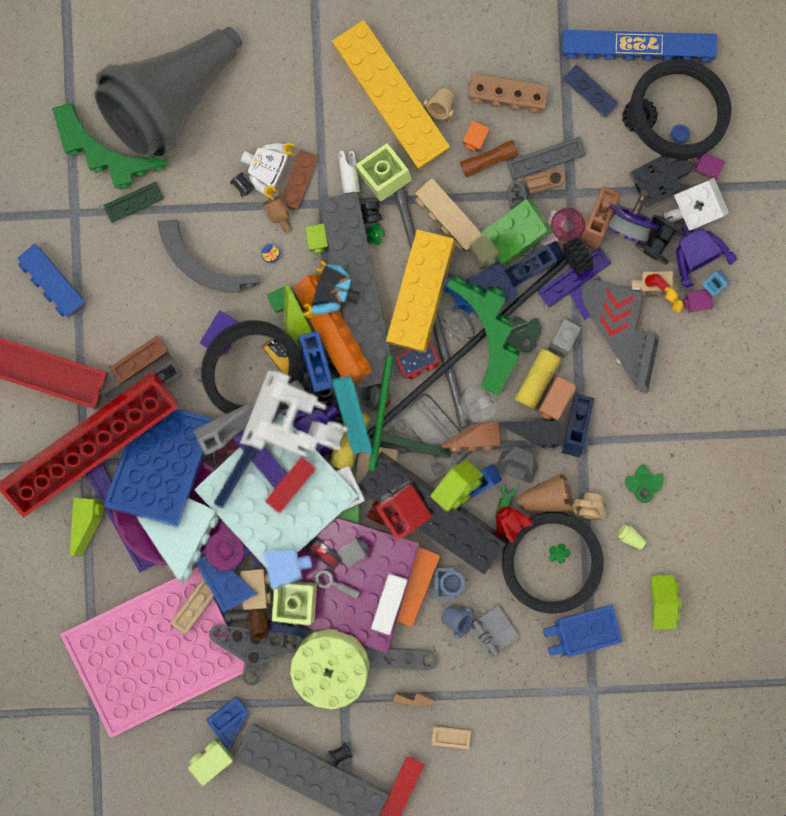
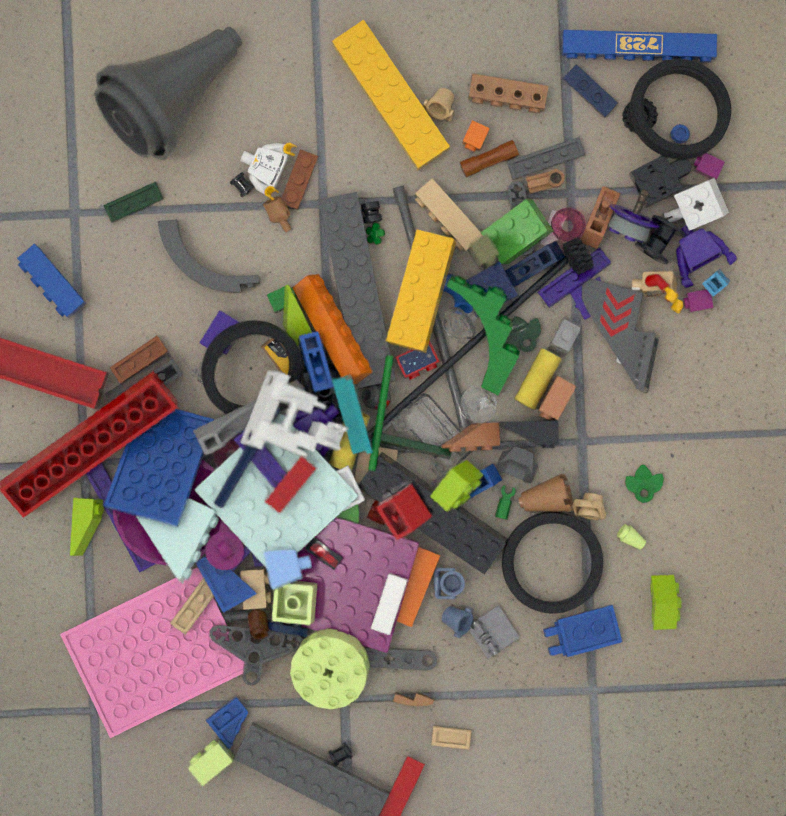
(122, 168): green arch -> none
(270, 253): tile -> none
(316, 238): lime brick -> none
(331, 291): torso -> none
(340, 586): light grey piece -> none
(349, 173): white piece -> none
(354, 551): brick -> none
(383, 172): yellowish green brick -> none
(511, 521): red brick -> none
(558, 553): green plant -> none
(577, 425): dark blue slope -> none

